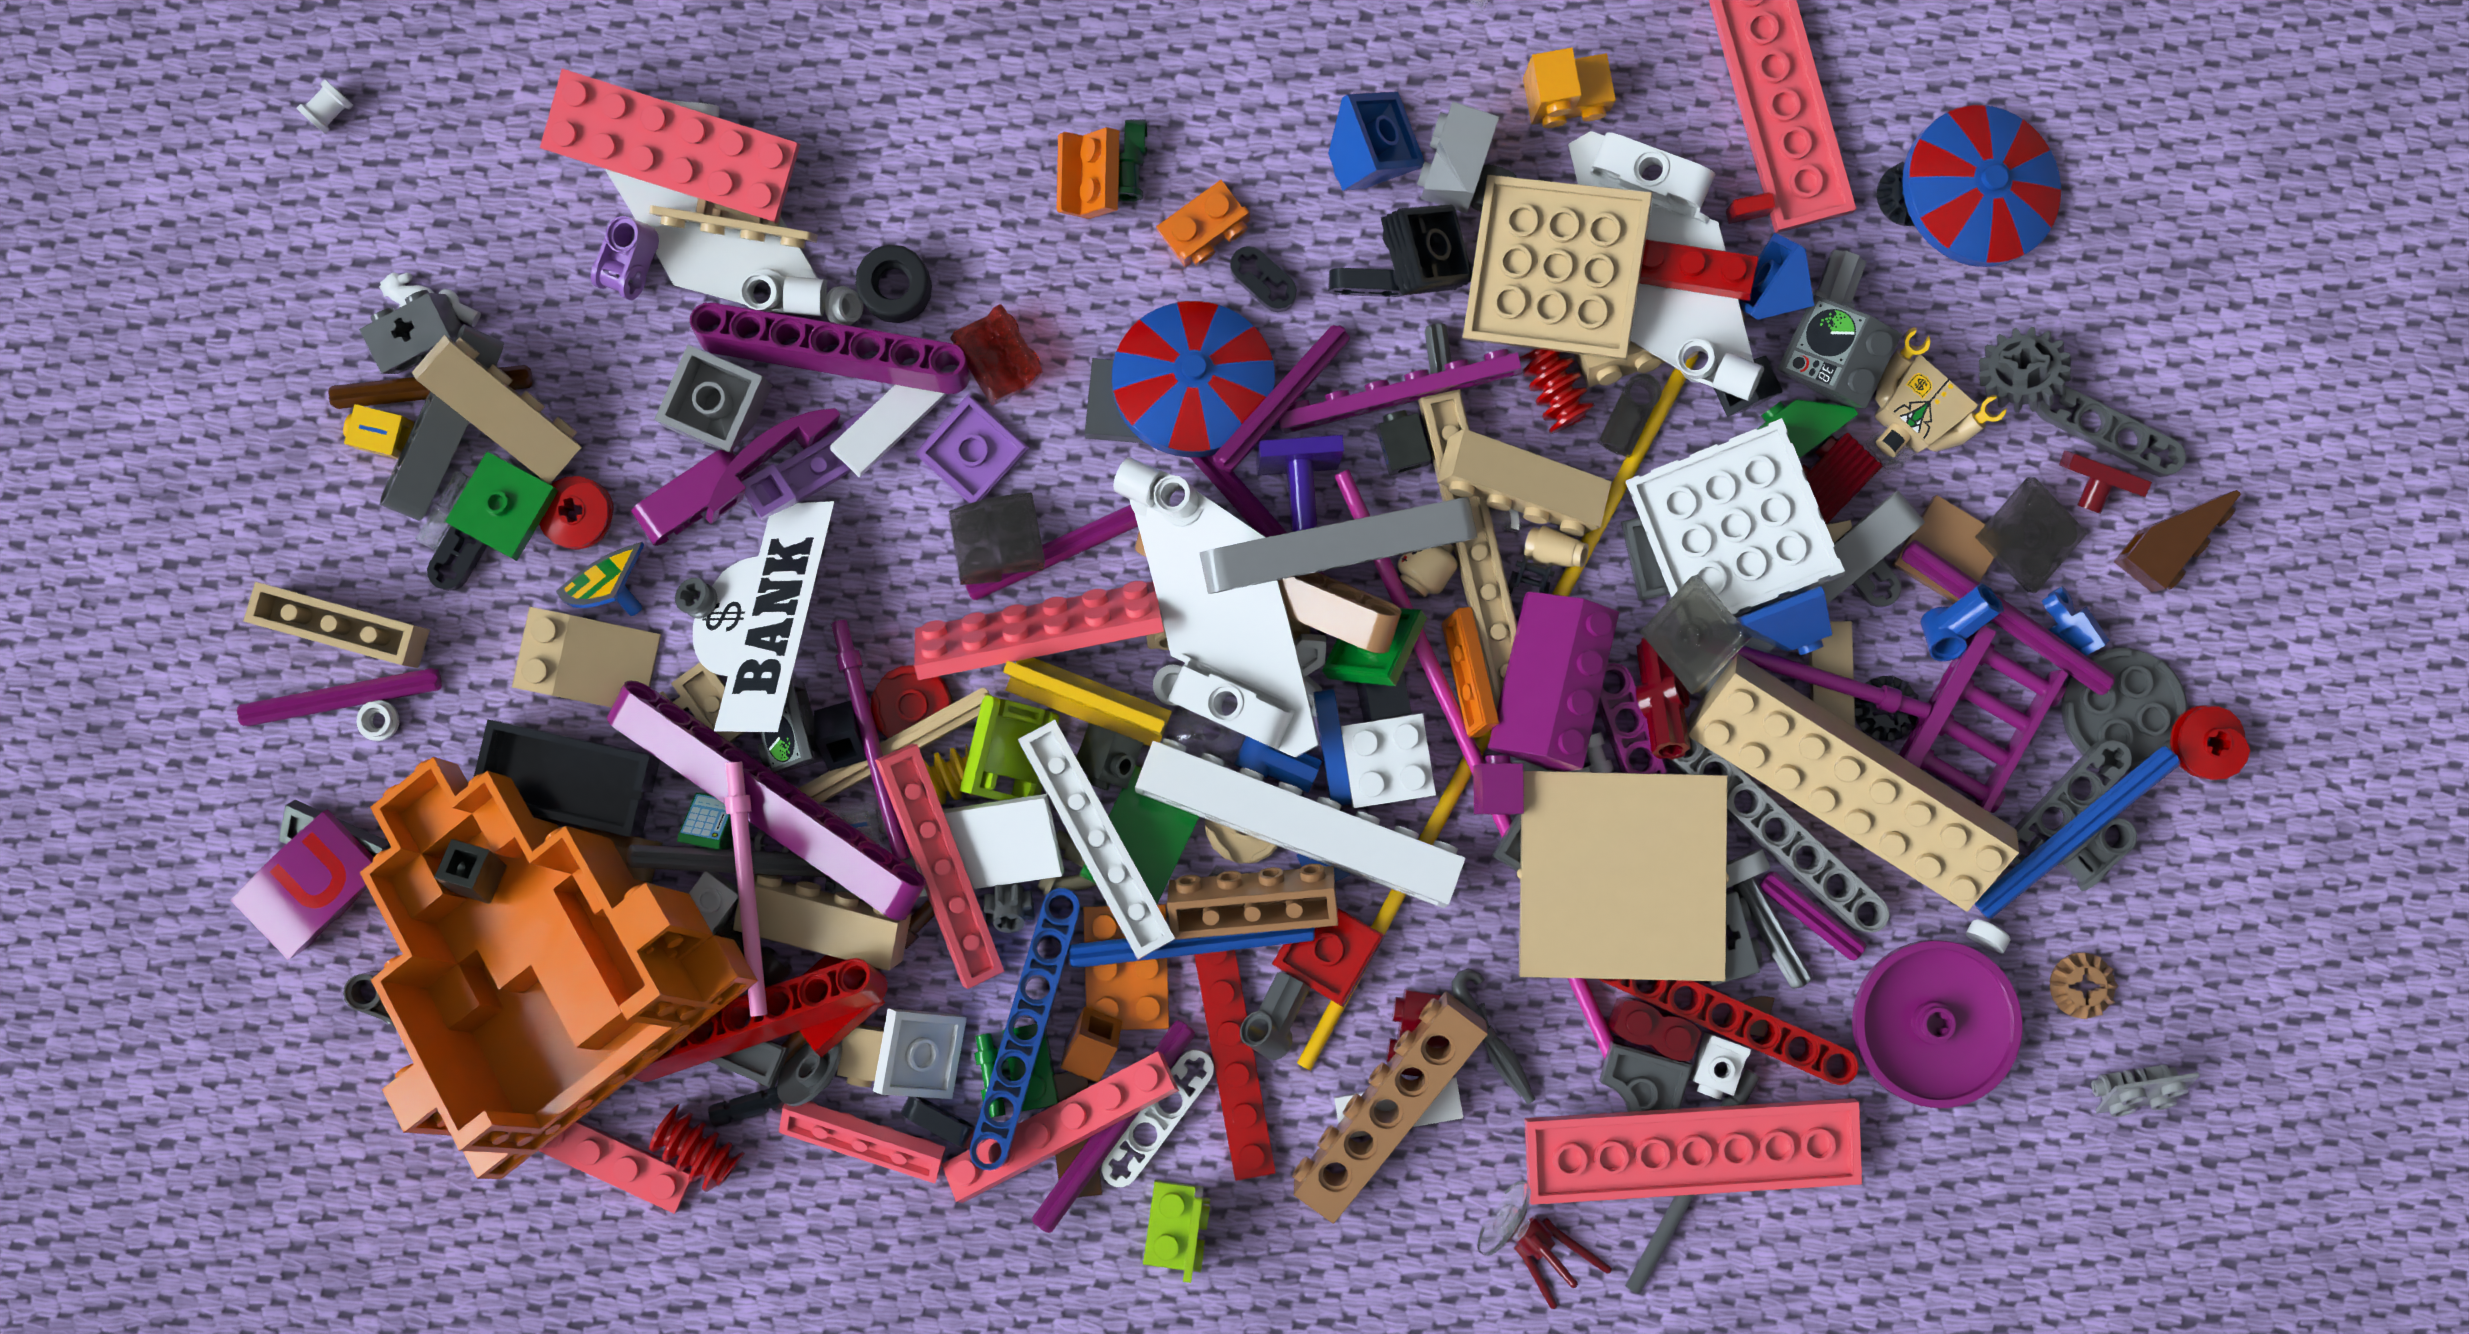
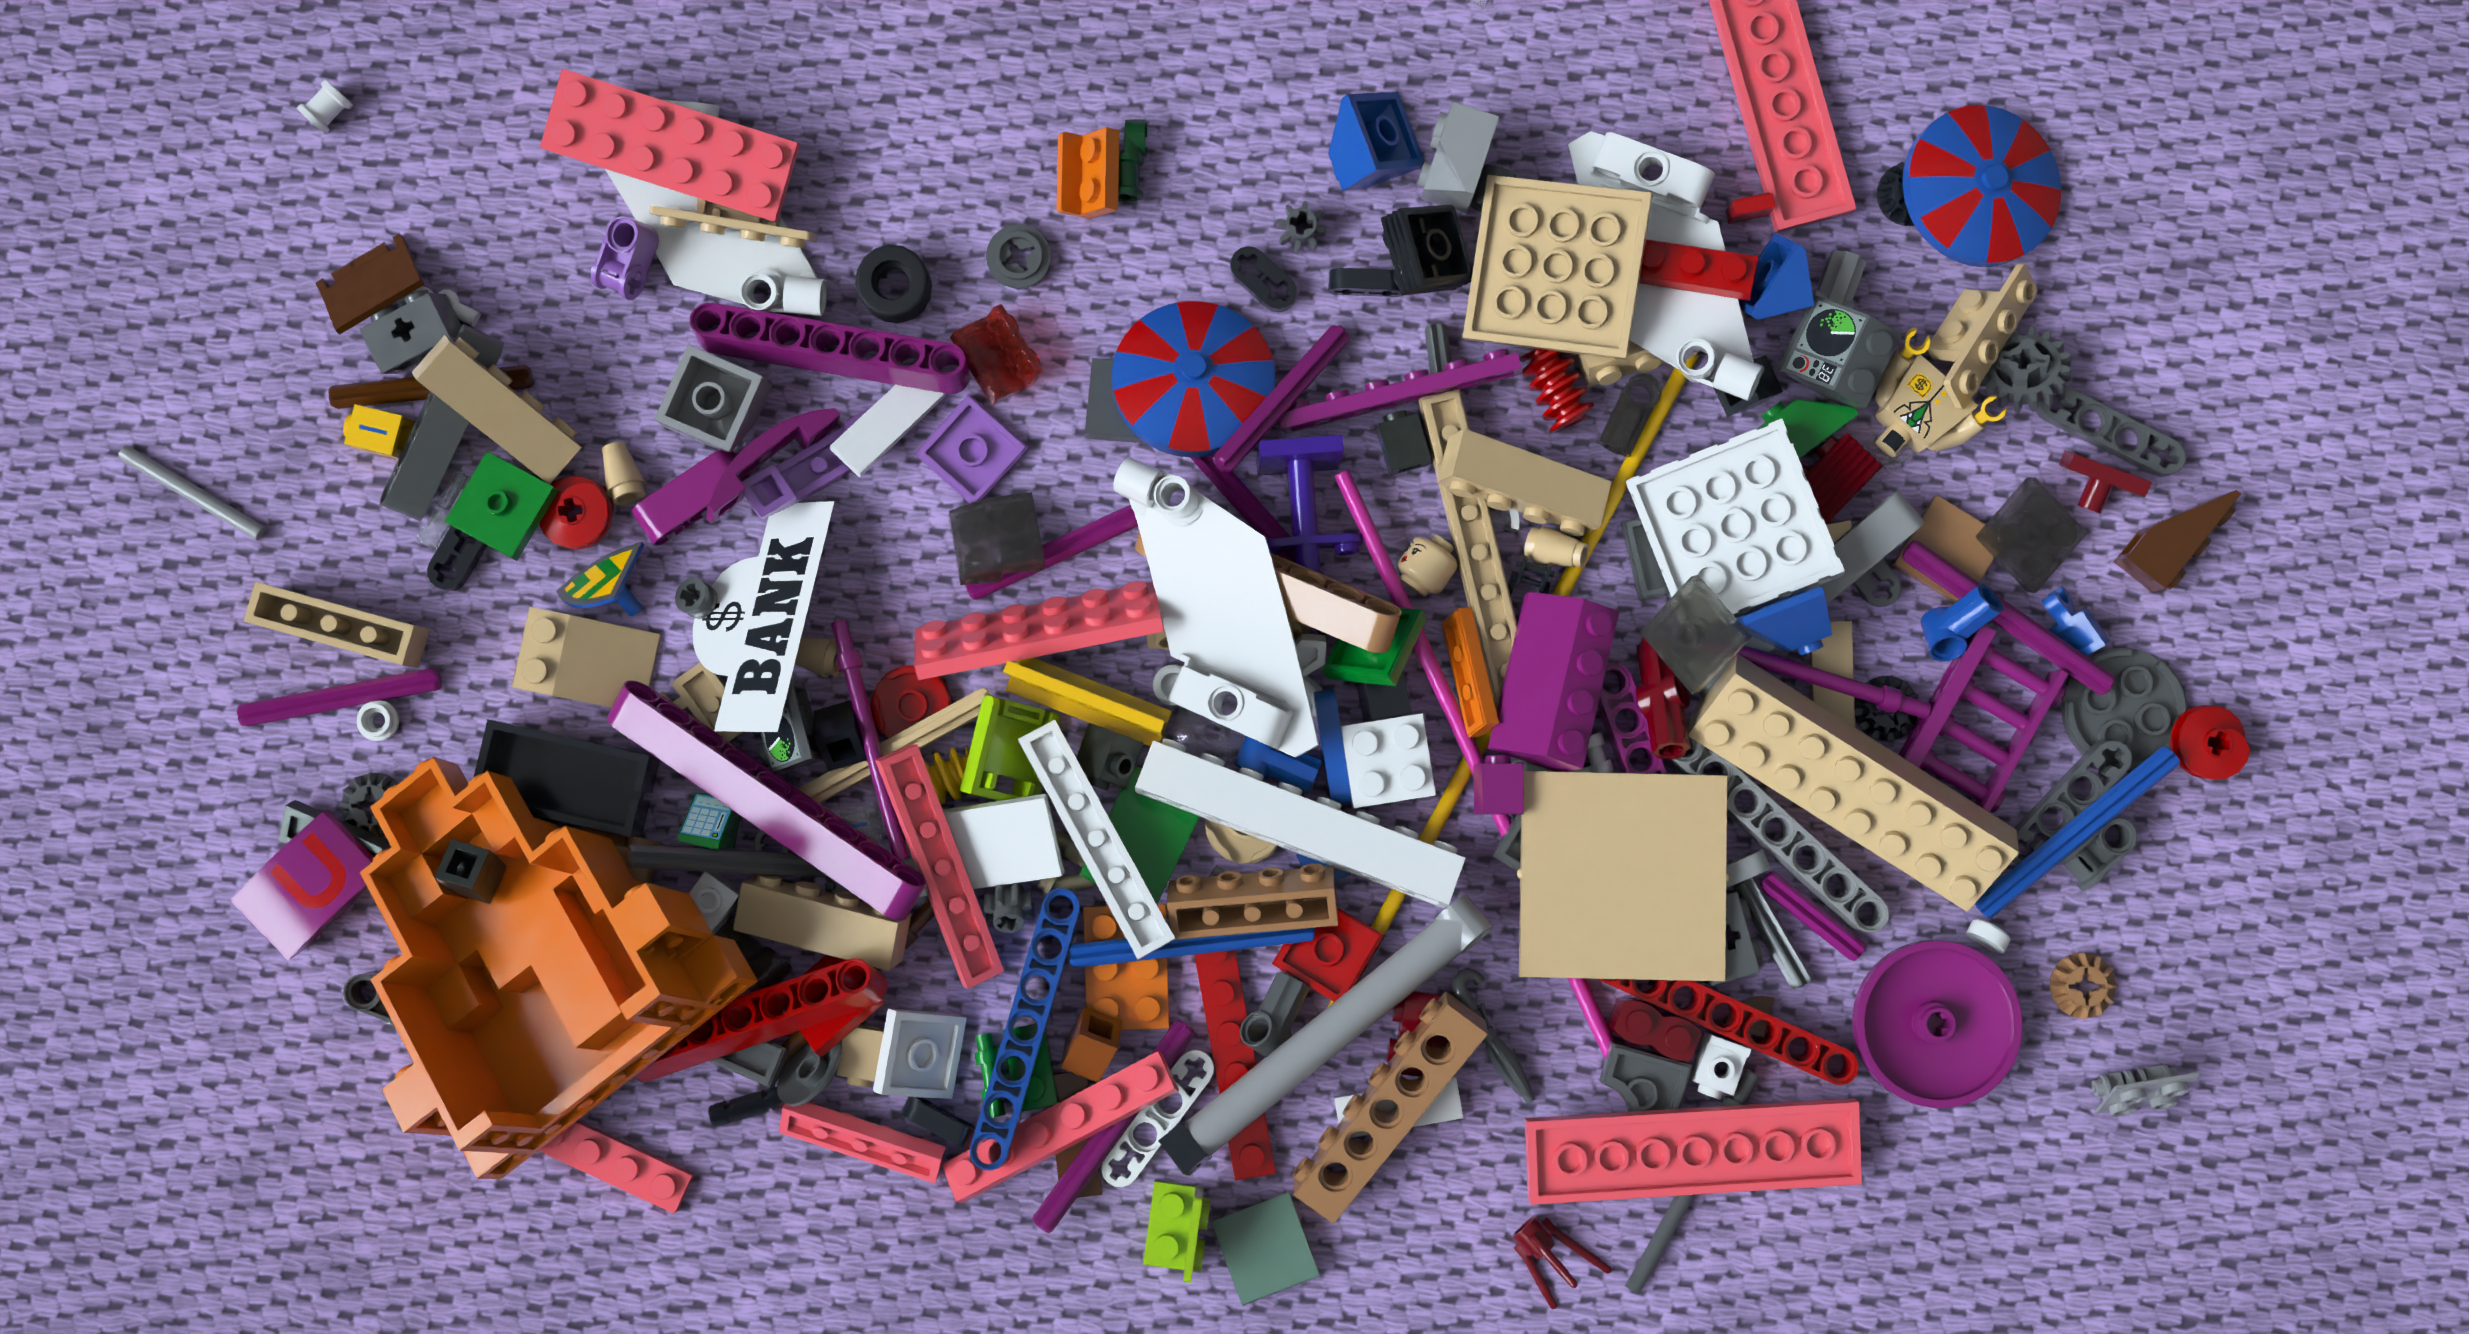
(191, 492): none -> light grey bar
(359, 792): none -> dark grey gear
(370, 284): none -> reddish brown piece
(622, 475): none -> tan cone
(694, 1150): red piece -> none
(737, 806): bright pink bar -> none
(818, 656): none -> tan cone
(843, 305): white plate -> none
(1024, 238): none -> dark grey gear
(1204, 224): orange bracket -> none
(1265, 1249): none -> sand green slope
(1313, 229): none -> dark grey gear
(1337, 545): light grey beam -> none
(1451, 933): none -> light grey piece
(1507, 1220): clear dish -> none
(1567, 87): light orange brick -> none
(1978, 331): none -> tan bracket

